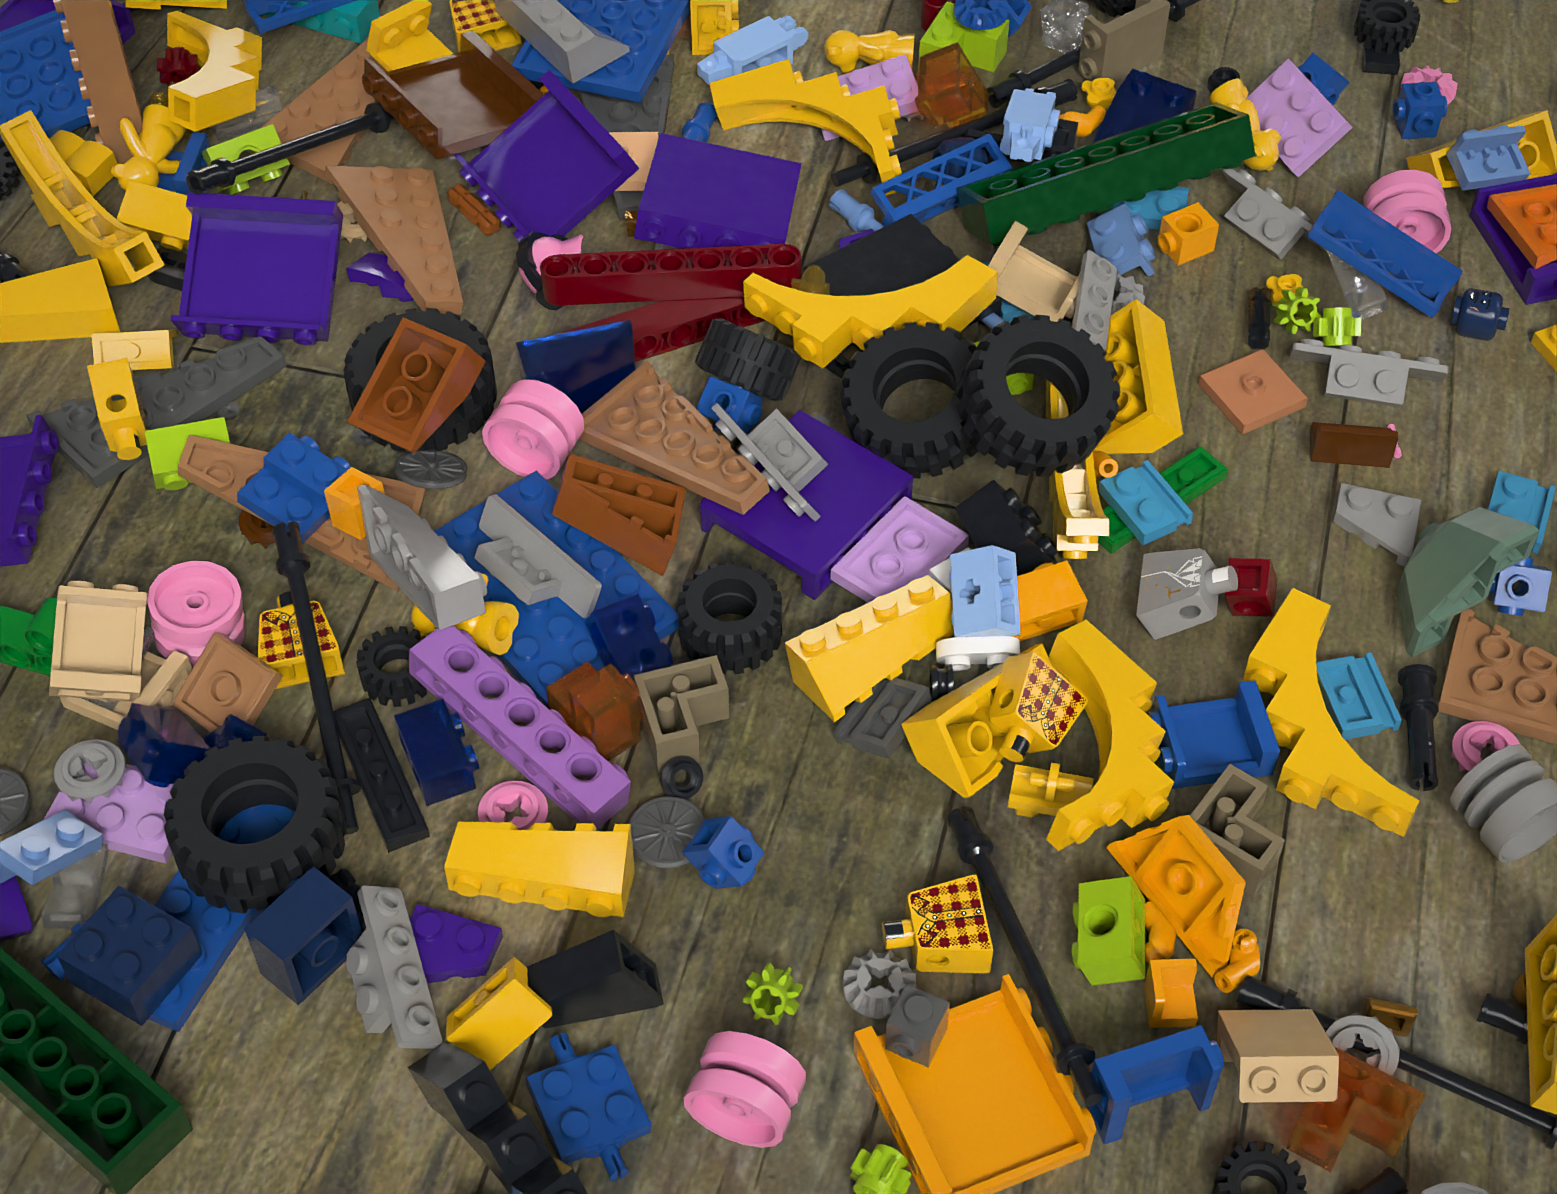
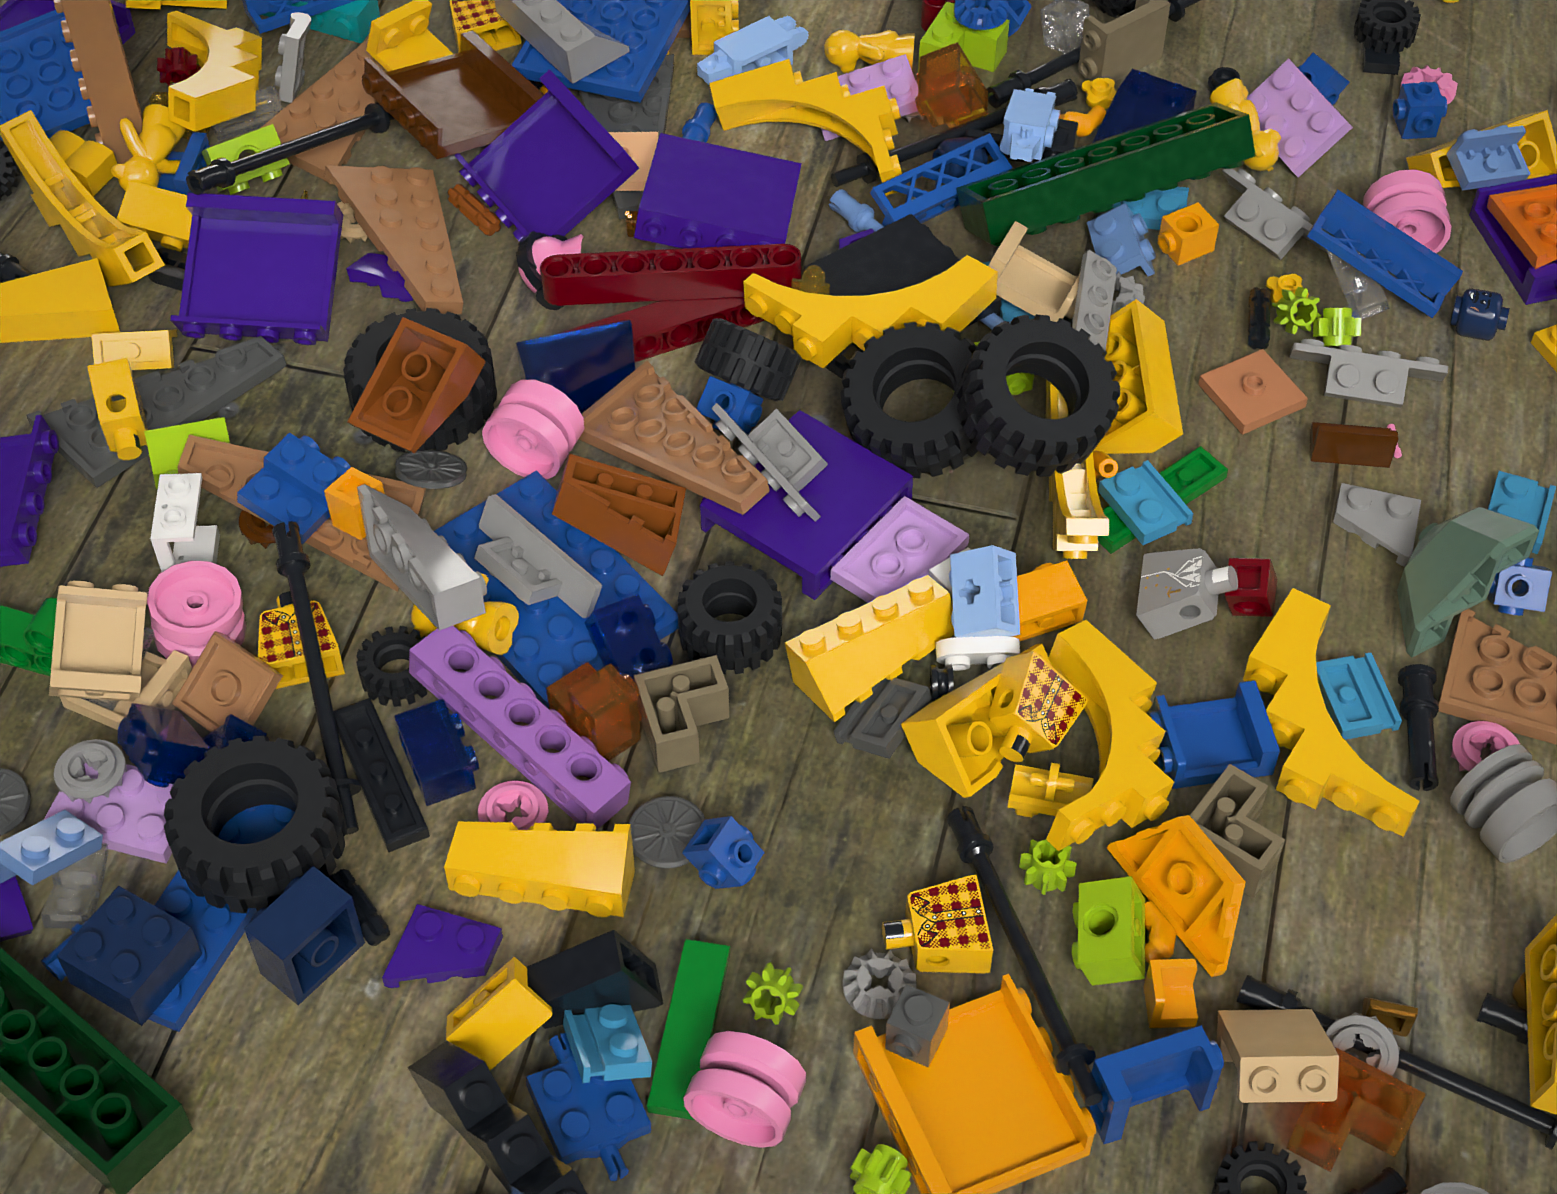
(176, 522): none -> white panel
(292, 46): none -> light grey plate
(390, 972): light grey bracket -> none
(607, 1043): none -> dark azure plate
(688, 1025): none -> green tile
(693, 779): black plate -> none
(1003, 520): black slope -> none
(1047, 866): none -> lime gear
(1243, 961): light orange arm -> none

